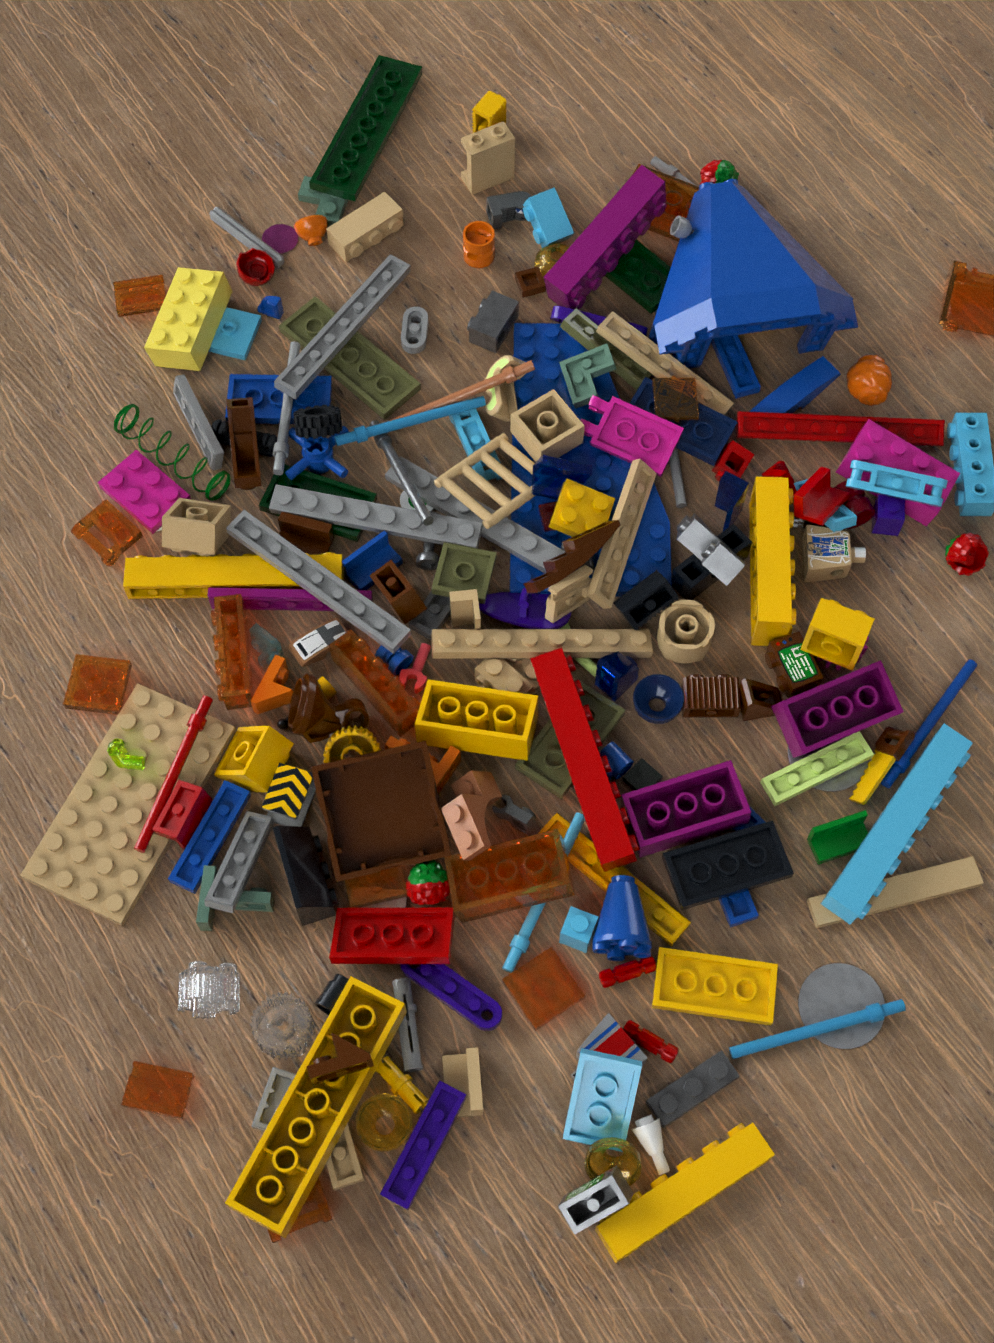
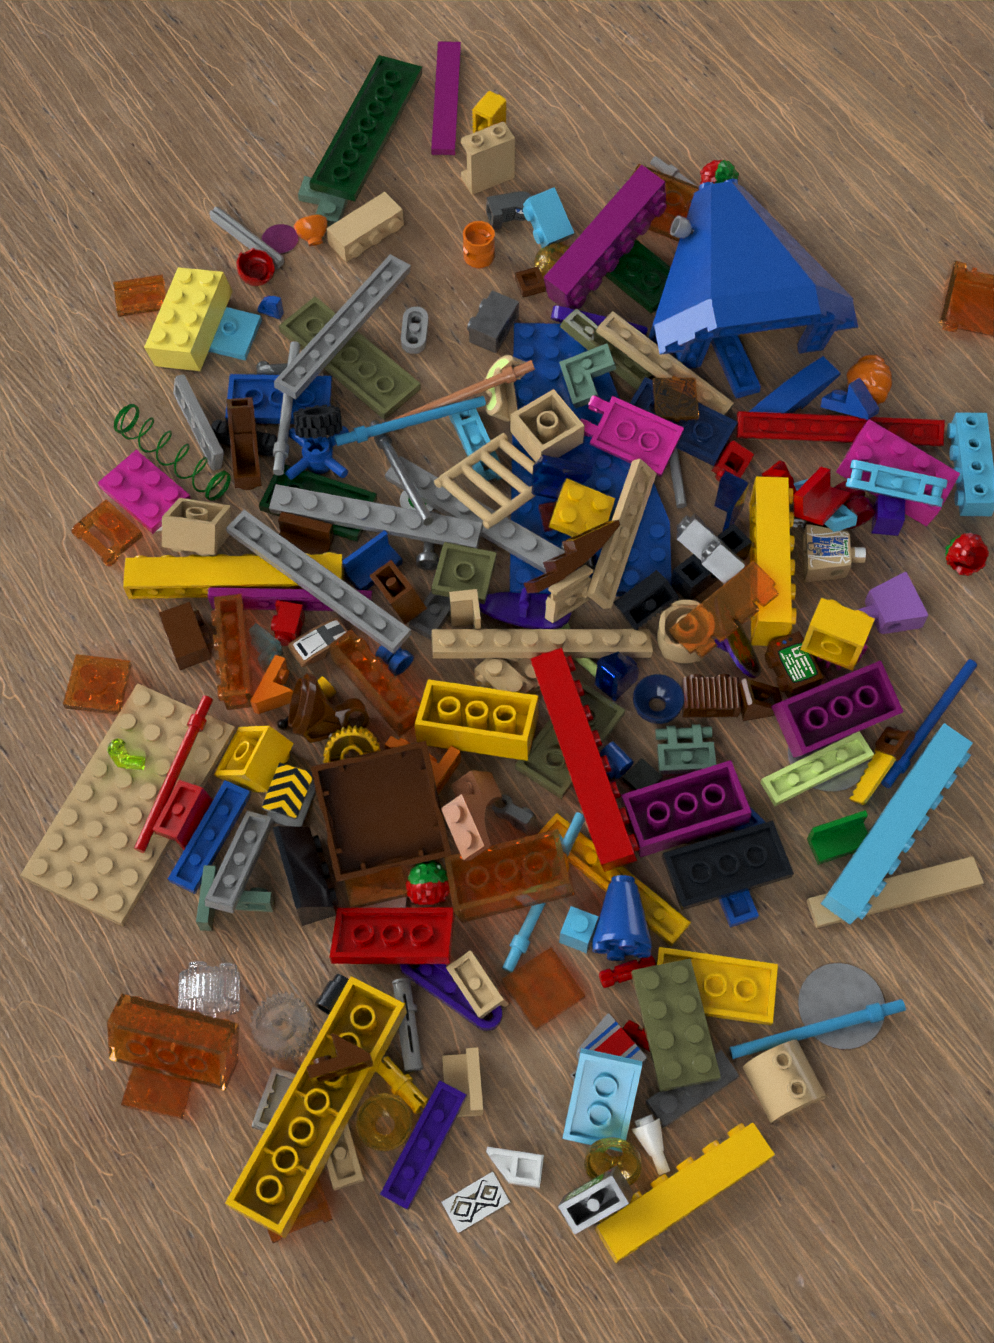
(173, 1041): none -> clear orange brick
(185, 636): none -> reddish brown brick
(265, 368): none -> dark grey arm
(288, 621): none -> red brick
(416, 670): coral bar -> none
(446, 98): none -> magenta tile
(475, 1202): none -> white sticker
(477, 984): none -> tan panel
(517, 1166): none -> white tile
(675, 1025): none -> olive plate
(684, 757): none -> sand green plate
(718, 611): none -> clear orange windscreen
(741, 652): none -> shield
(783, 1080): none -> tan brick
(855, 402): none -> blue slope
(895, 606): none -> medium lavender torso

